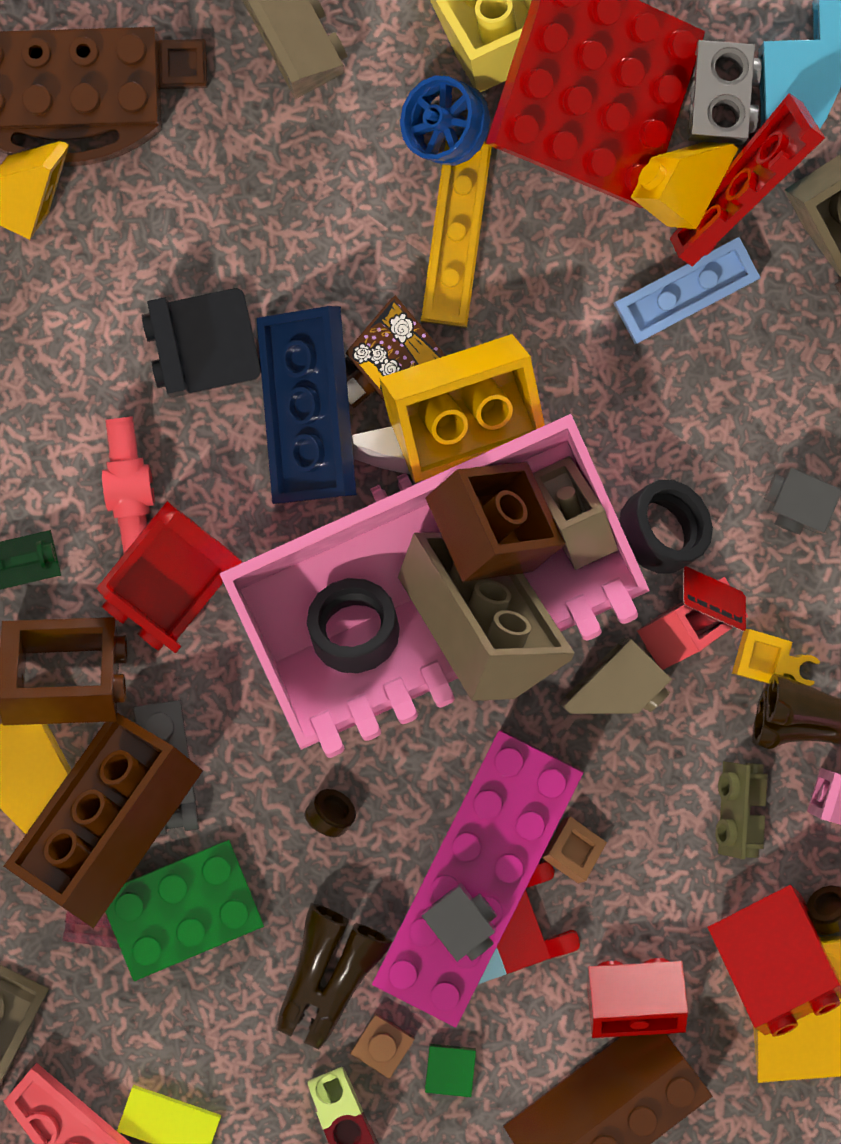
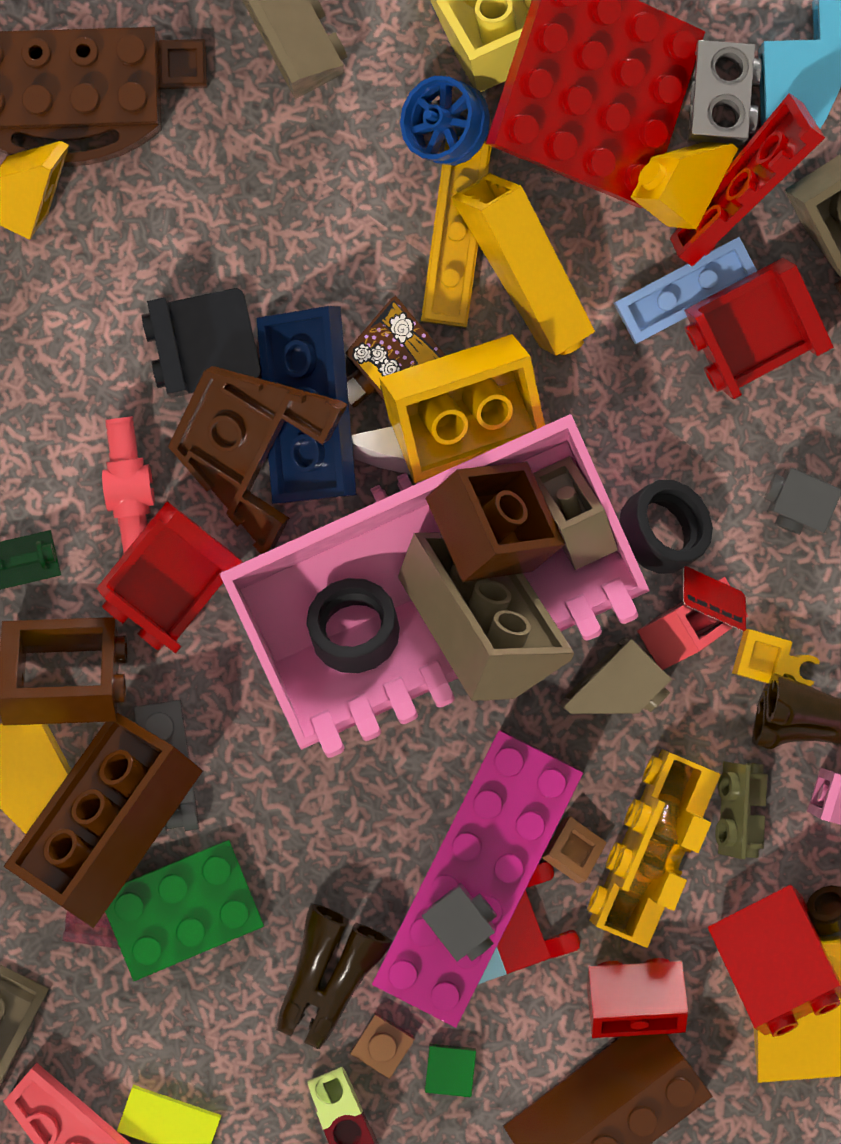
(231, 432): none -> reddish brown wing
(330, 813): dark brown tile -> none
(524, 262): none -> yellow slope
(647, 863): none -> yellow piece
(756, 326): none -> red panel

